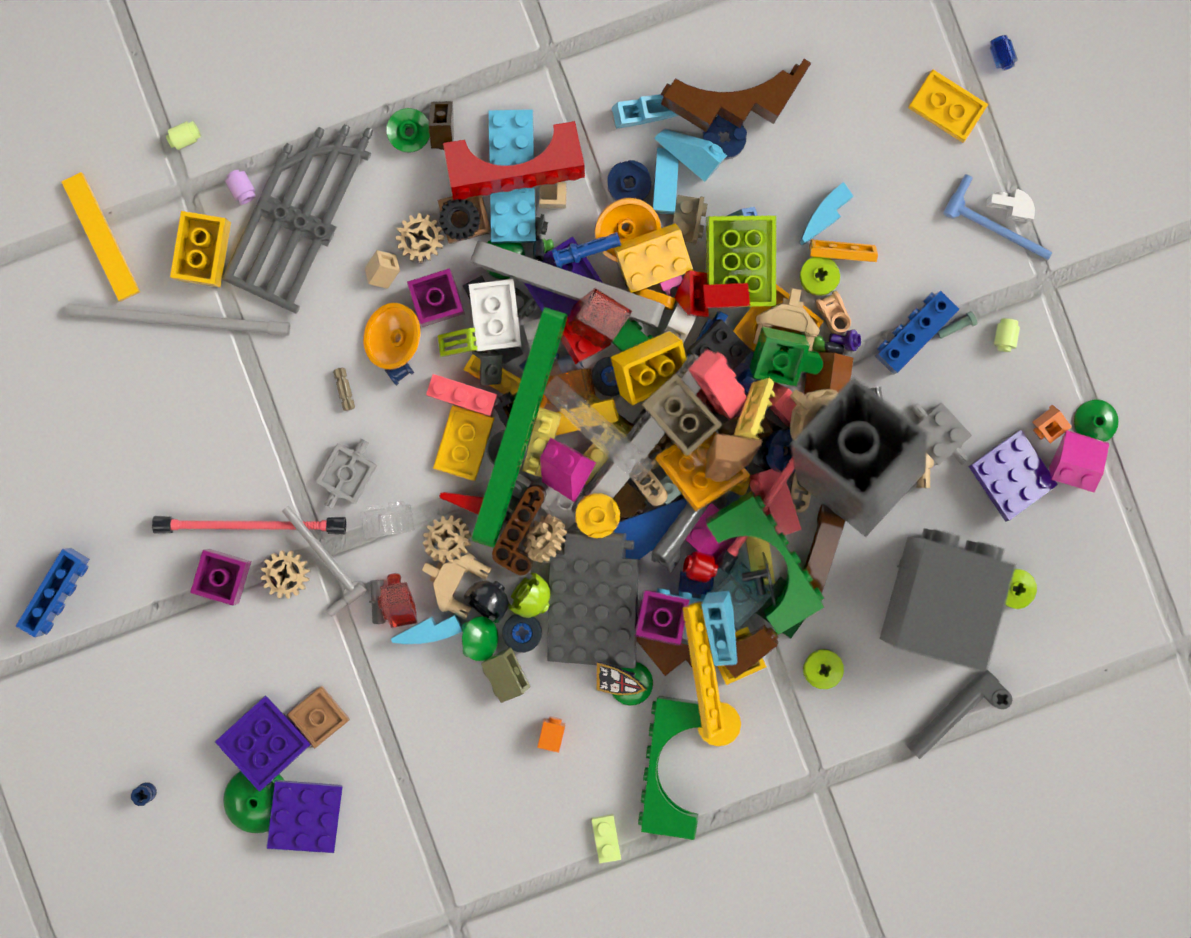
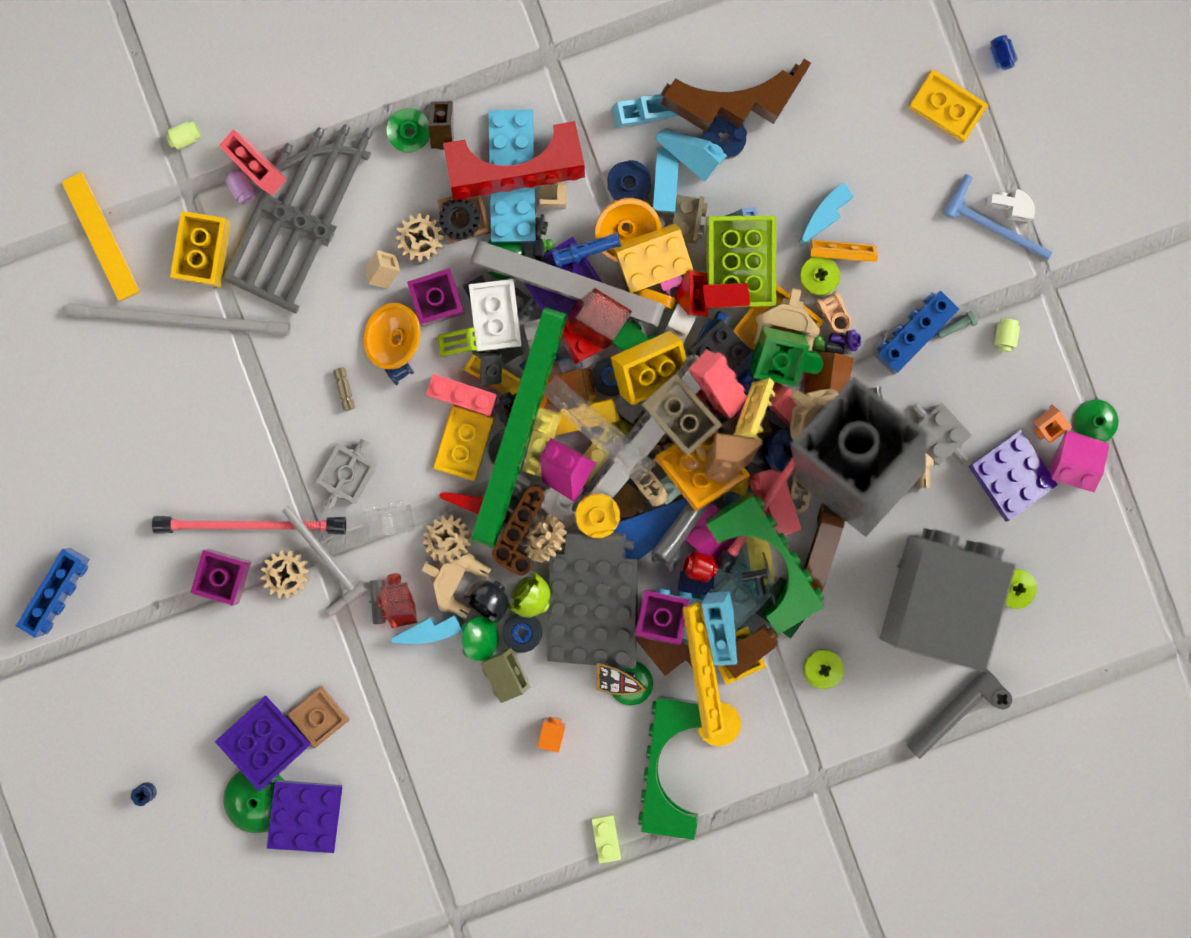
(252, 162): none -> coral brick

